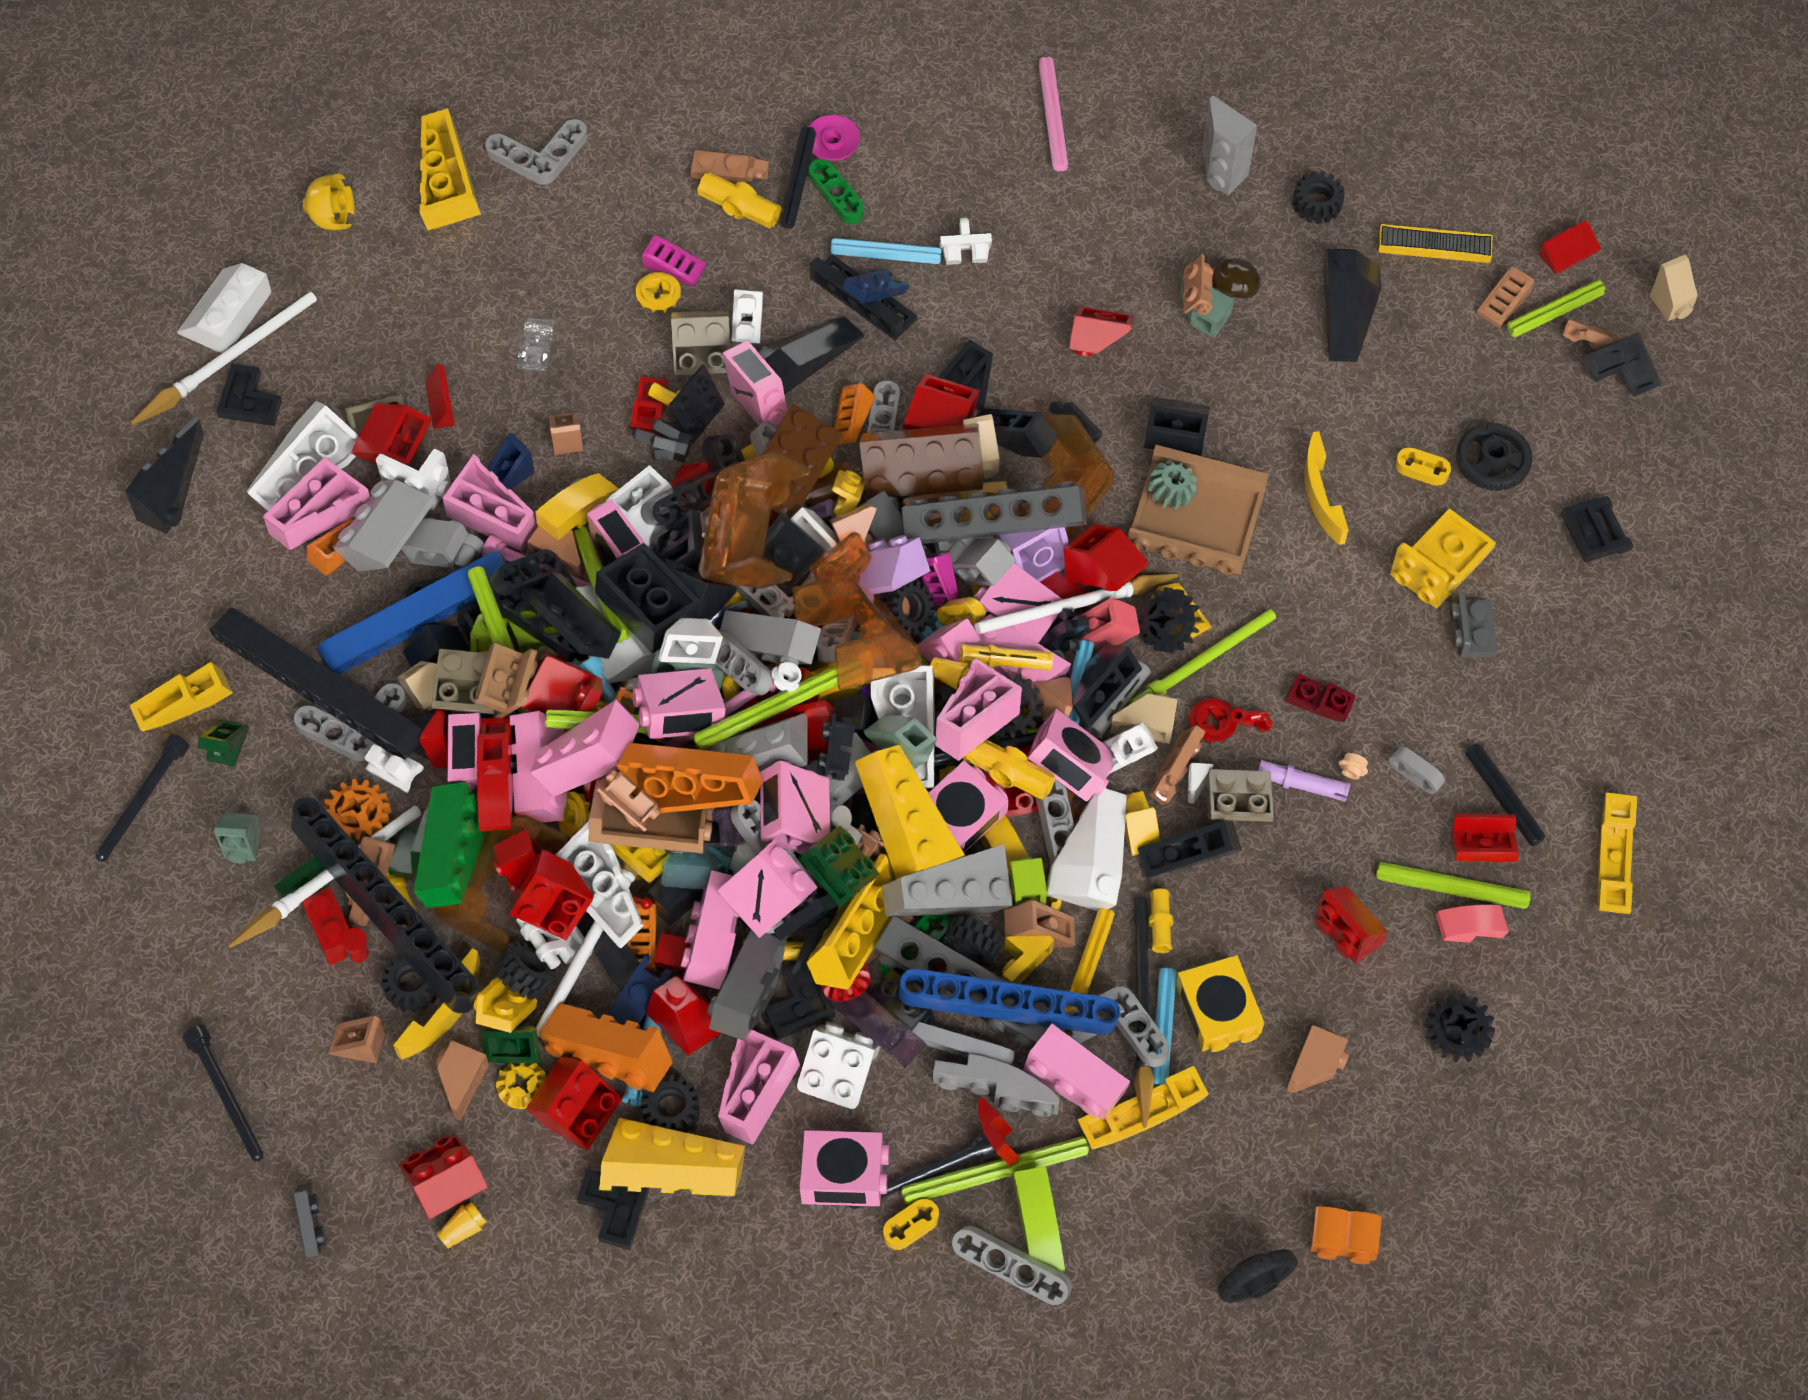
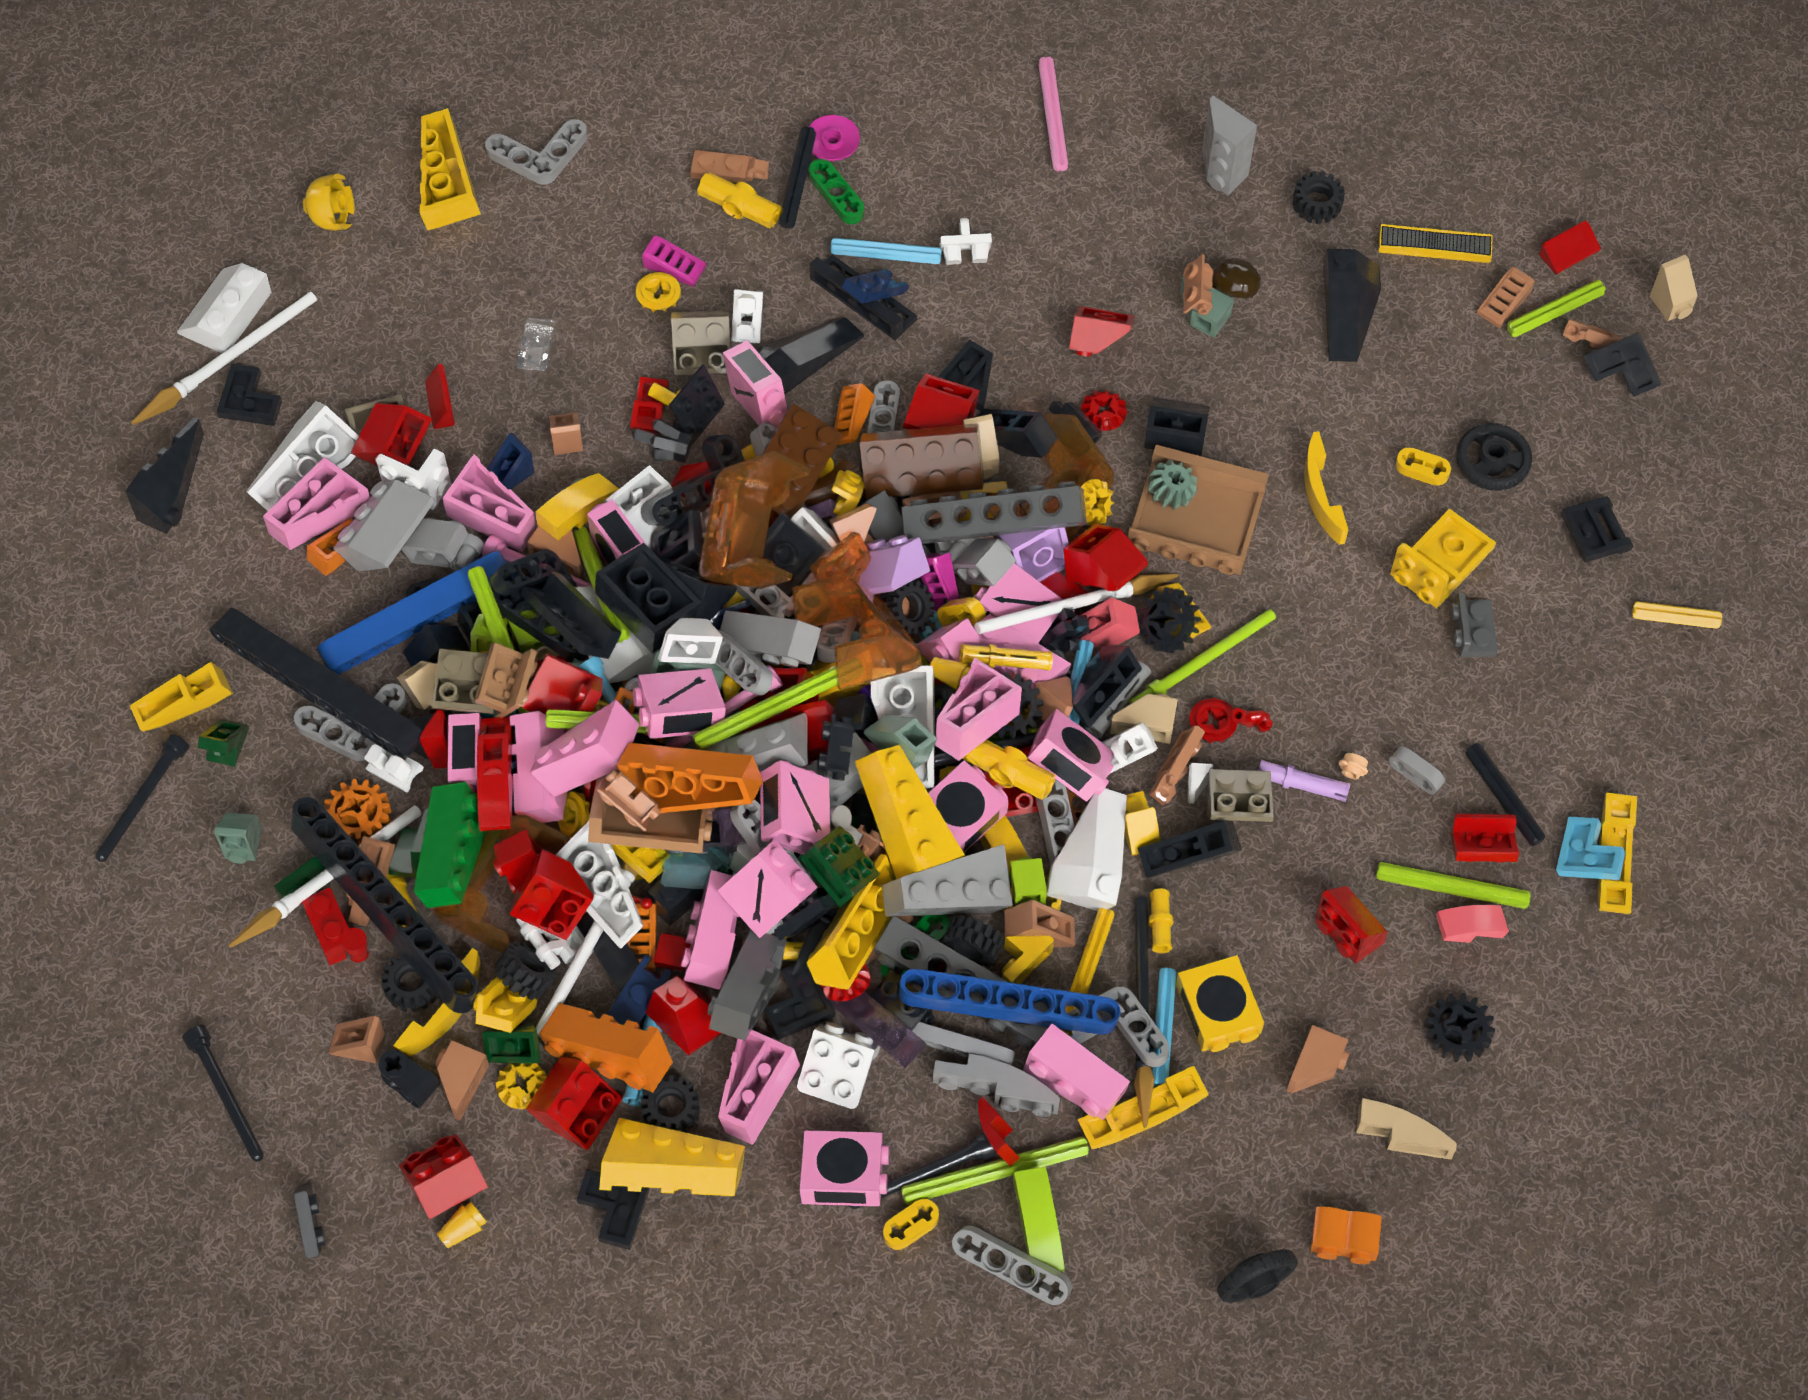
(411, 1081): none -> black piece
(791, 672): white plate -> none
(1097, 489): none -> yellow gear
(1106, 420): none -> red gear
(1322, 700): dark red slope -> none
(1404, 1130): none -> tan slope
(1583, 857): none -> medium azure plate
(1677, 614): none -> yellow axle

